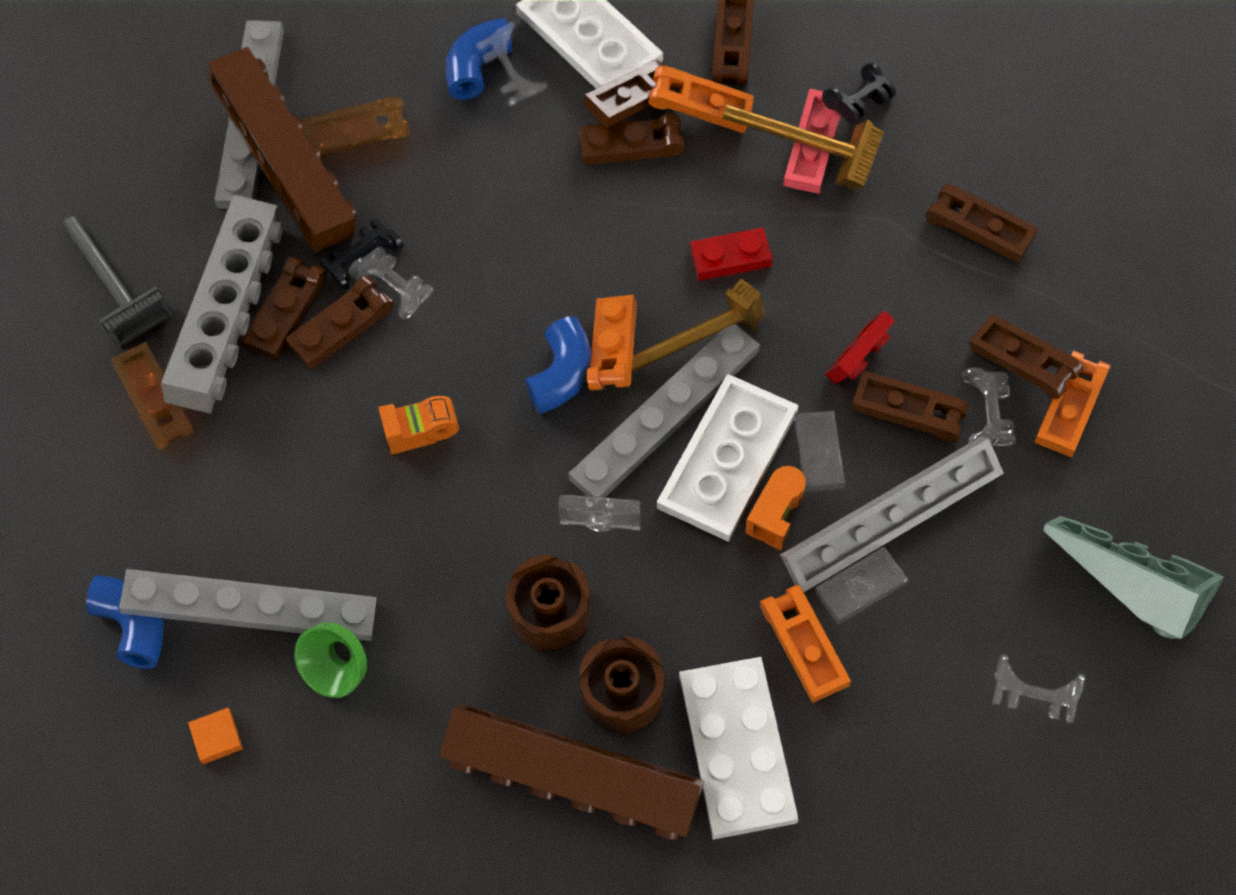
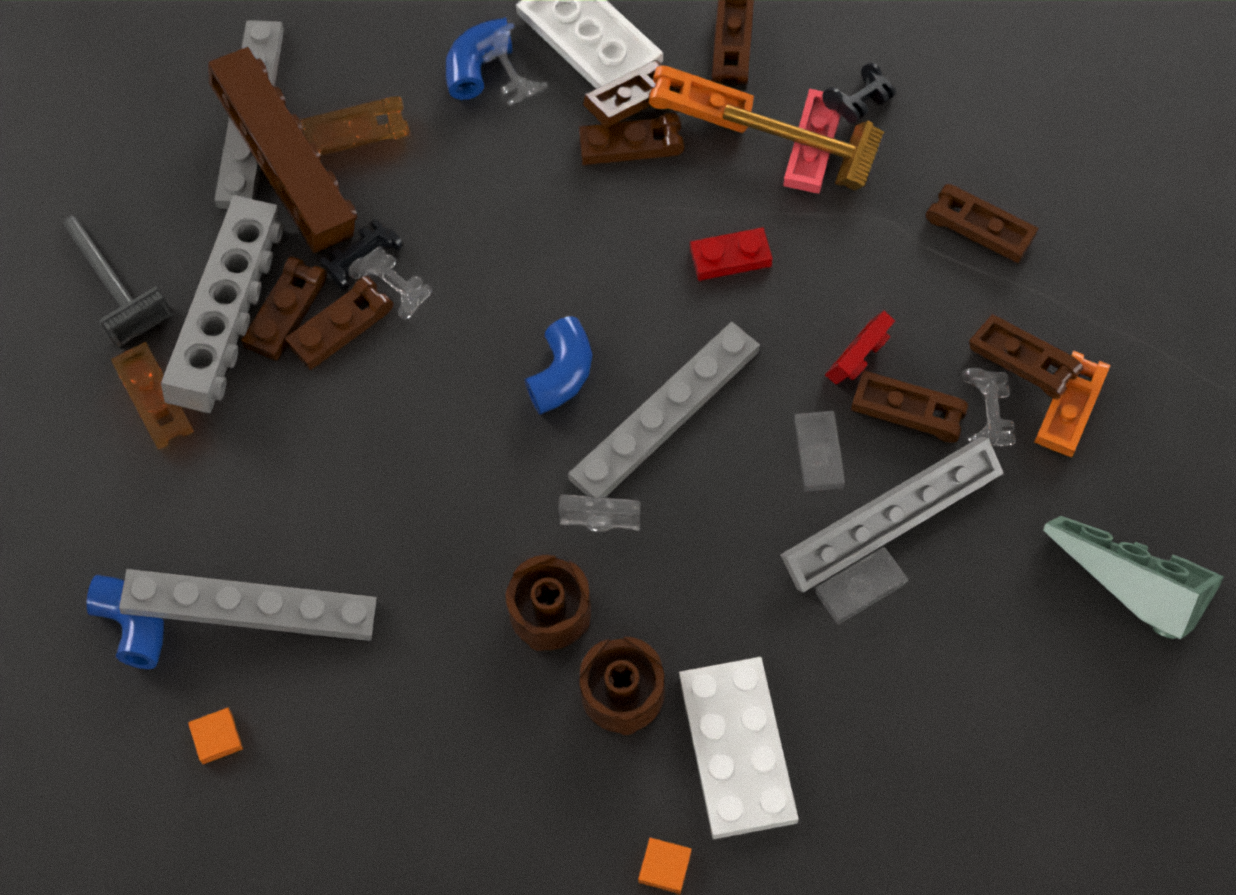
(321, 665): bright green piece -> none
(418, 423): orange leg -> none
(572, 770): reddish brown brick -> none
(612, 342): orange plate -> none
(665, 865): none -> orange tile
(727, 457): white plate -> none
(744, 307): pearl gold piece -> none
(778, 498): orange leg -> none
(806, 644): orange plate -> none
(1066, 695): clear piece -> none

